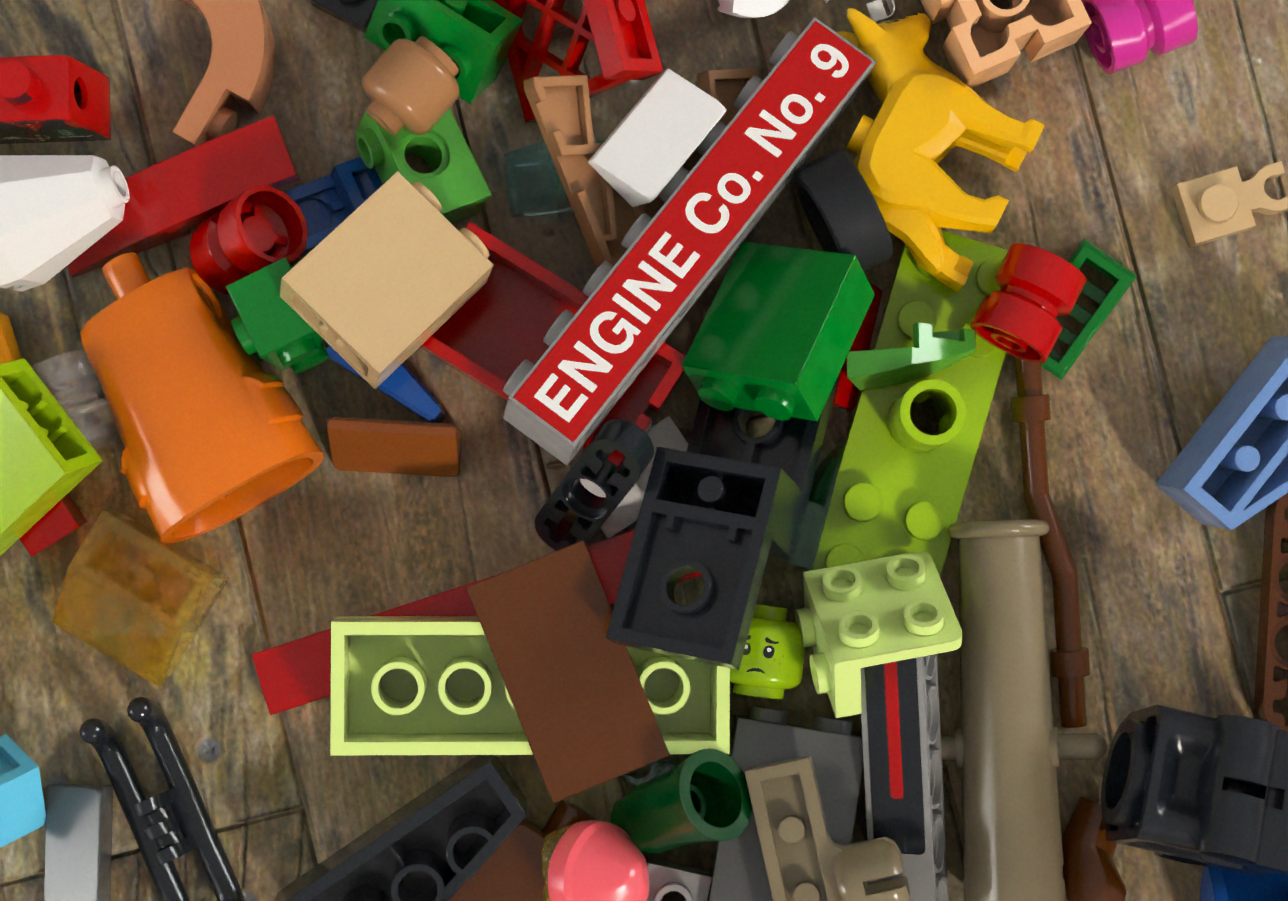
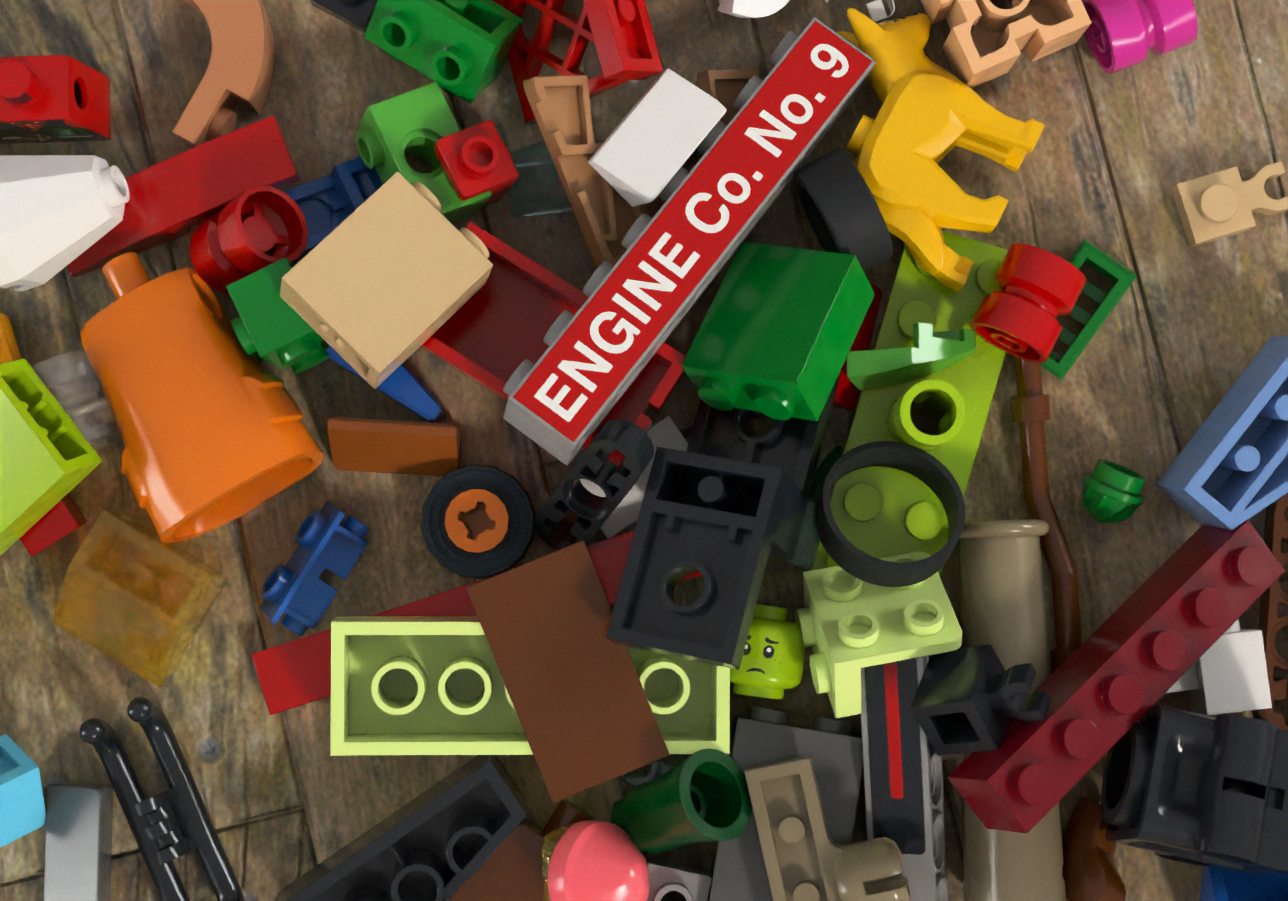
(297, 585): none -> blue hinge
(411, 86): medium nougat head -> none
(477, 162): none -> red bracket
(499, 528): none -> black wheel
(915, 462): none -> black tyre
(969, 699): none -> black brick
(1112, 492): none -> green plate
(1118, 676): none -> dark red brick
(1228, 675): none -> white brick

